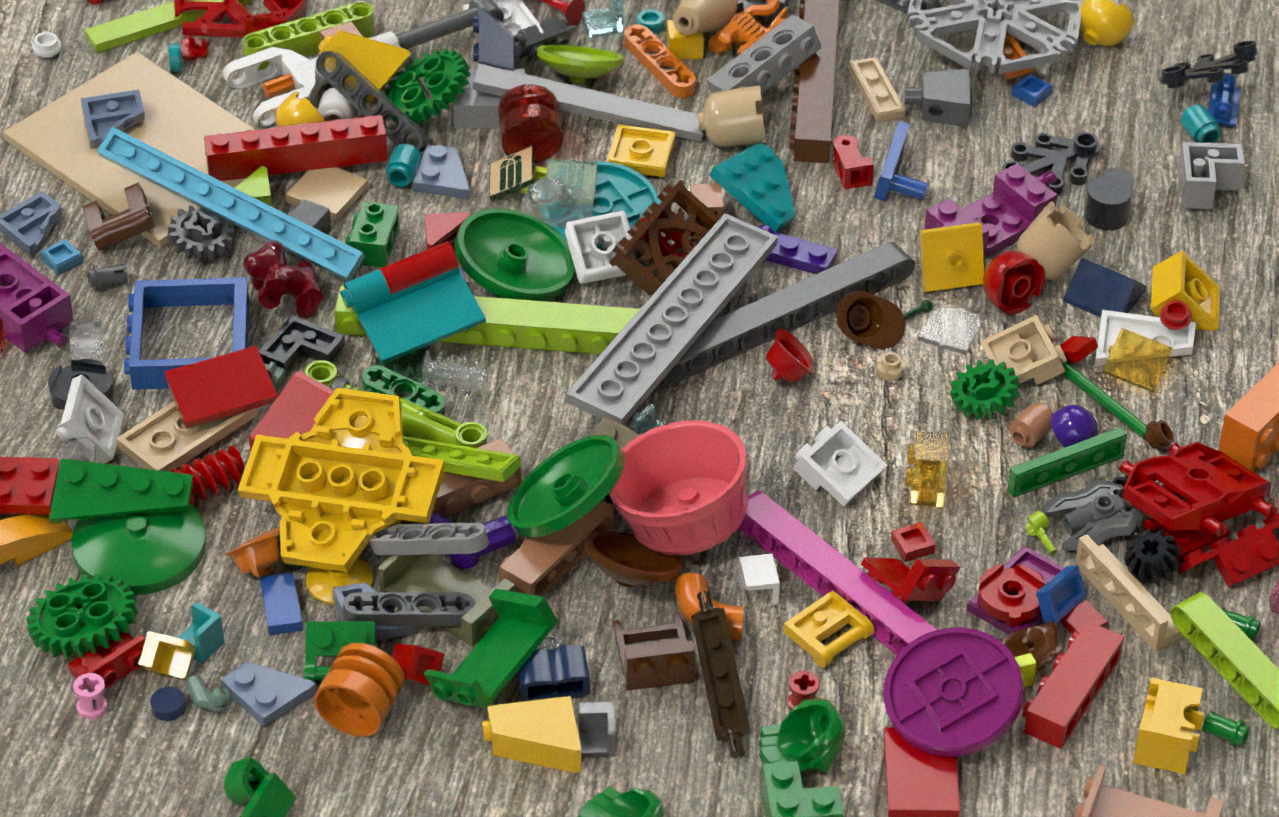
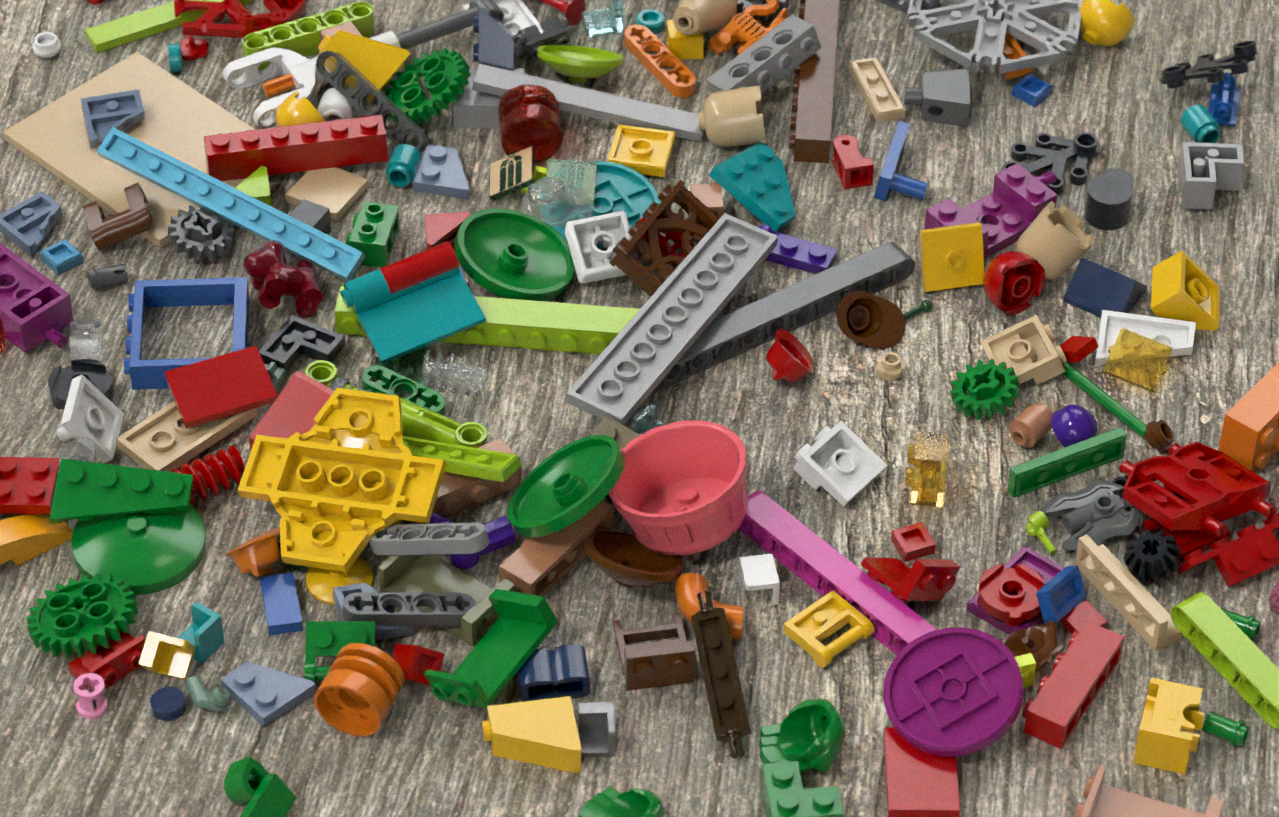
(803, 686): red bush -> none
(951, 328): clear piece -> none
(1175, 315): red plate -> none

